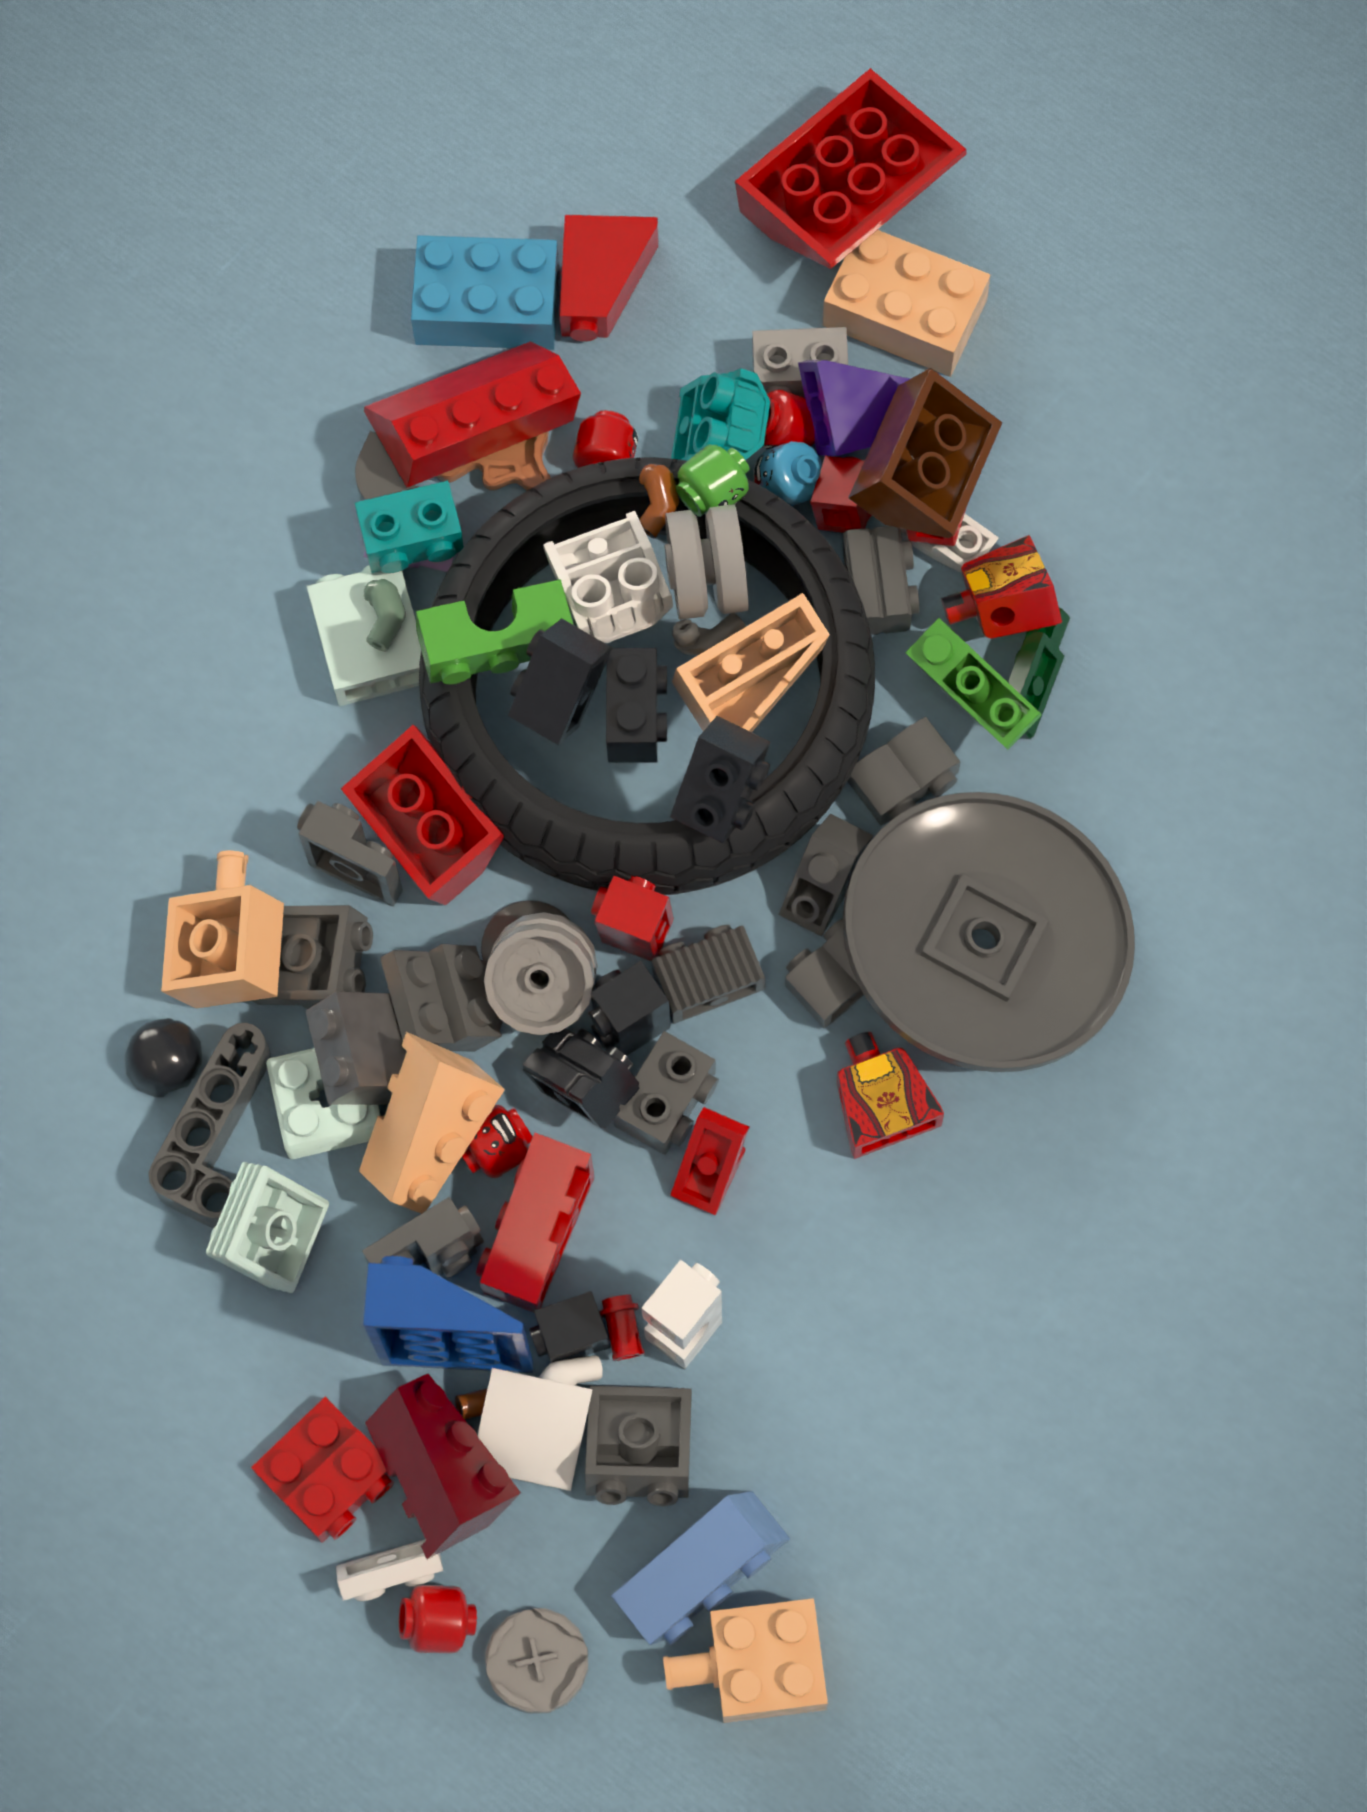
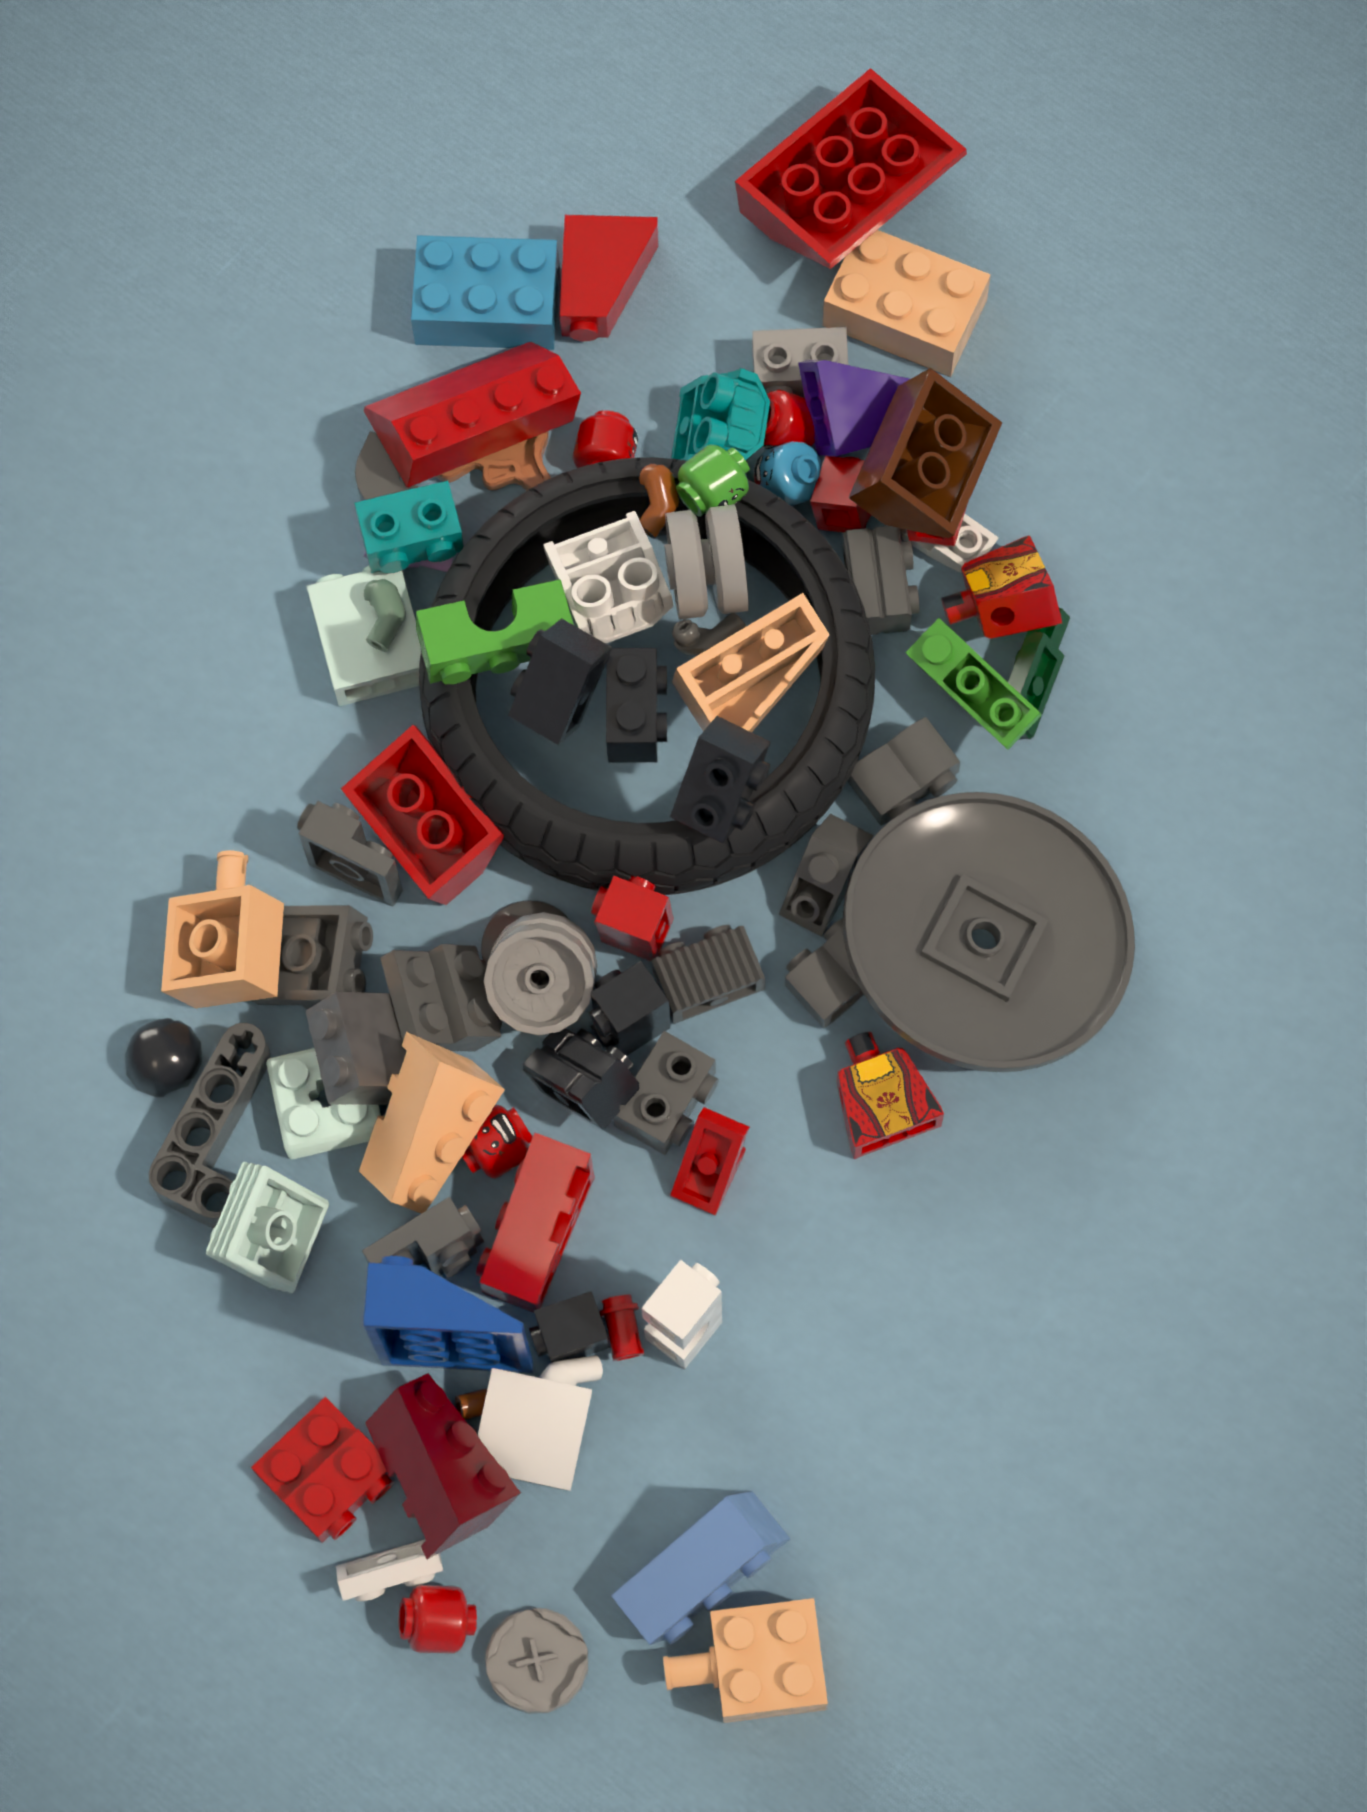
(638, 1444): dark grey plate -> none

